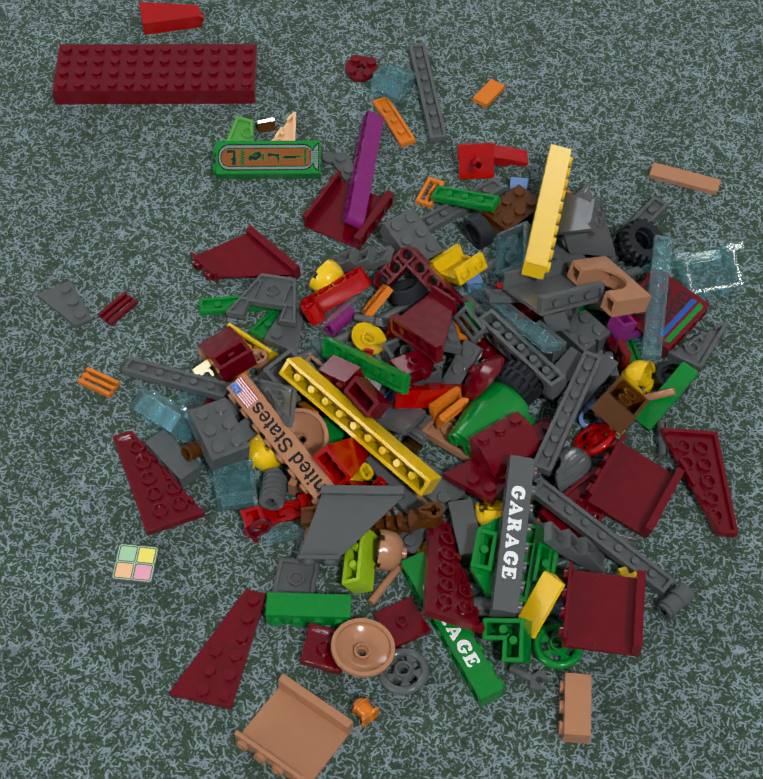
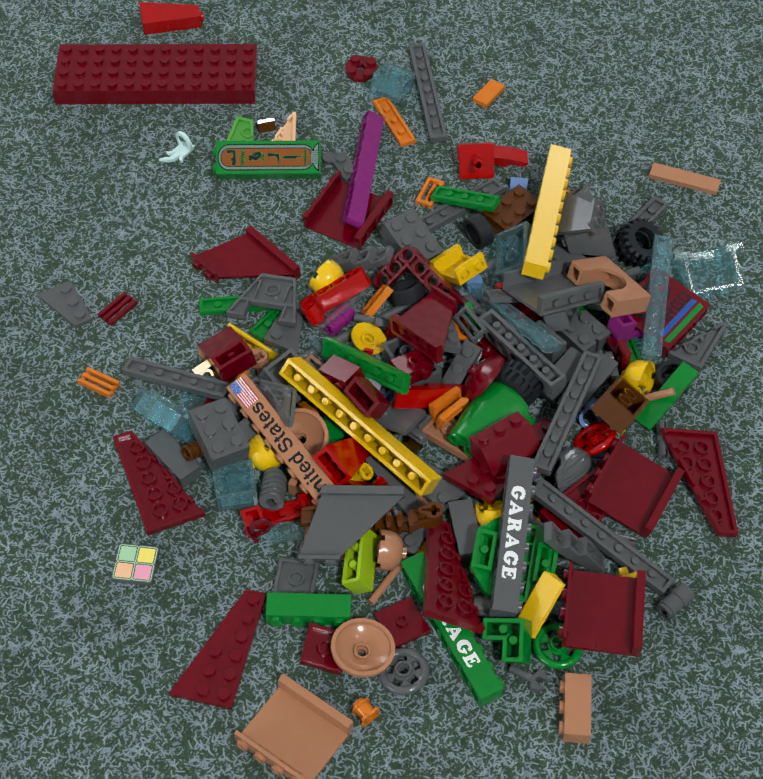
(181, 151): none -> light aqua piece

